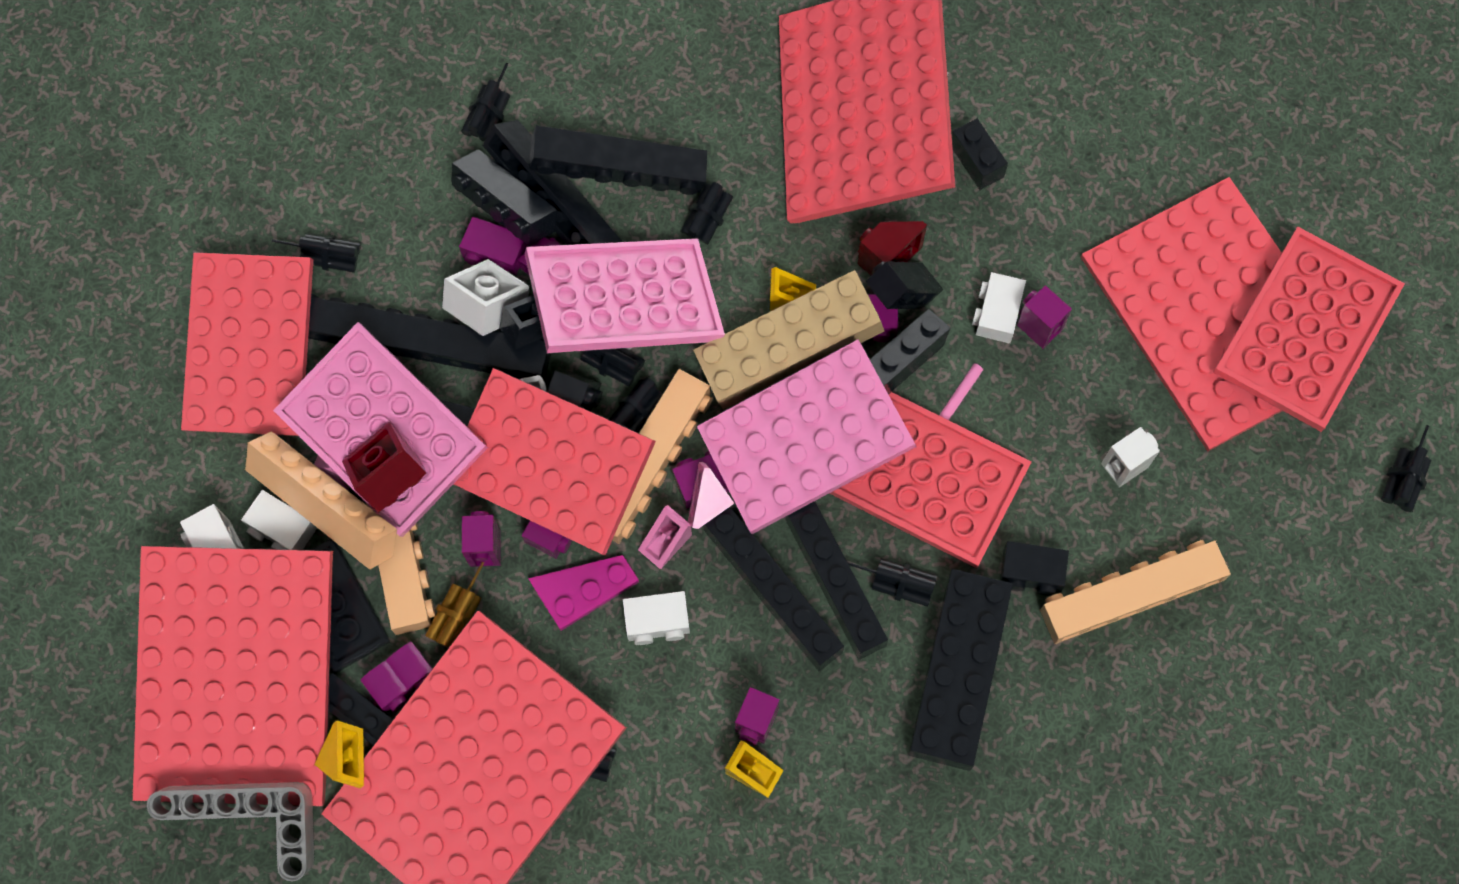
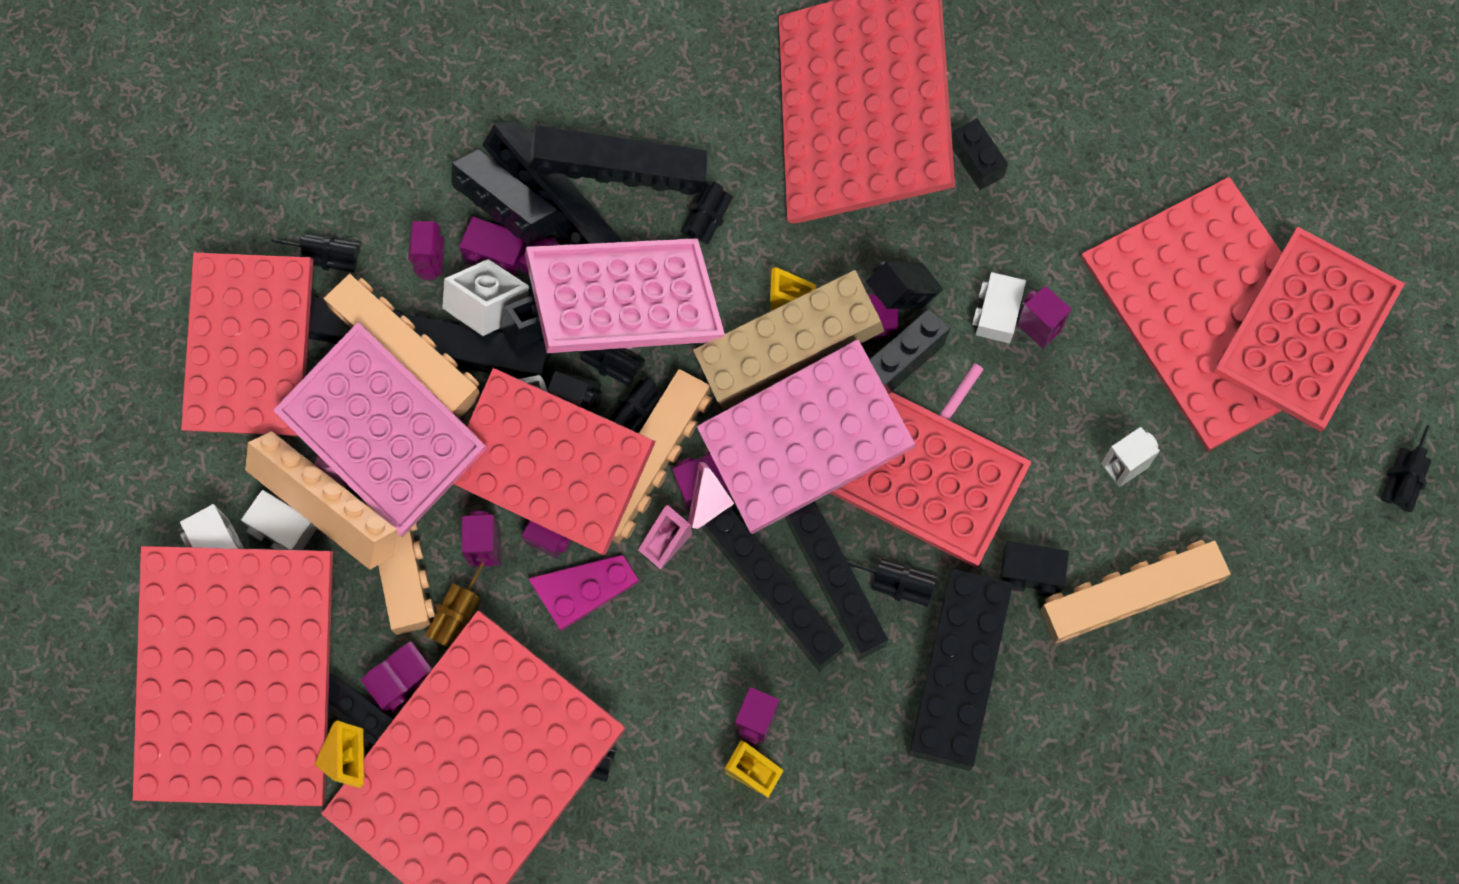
(247, 807): light grey beam -> none
(353, 622): black tile -> none
(355, 303): none -> light nougat brick
(383, 468): dark red slope -> none
(426, 249): none -> magenta brick
(486, 109): black piece -> none
(656, 617): white brick -> none
(890, 243): dark red slope -> none

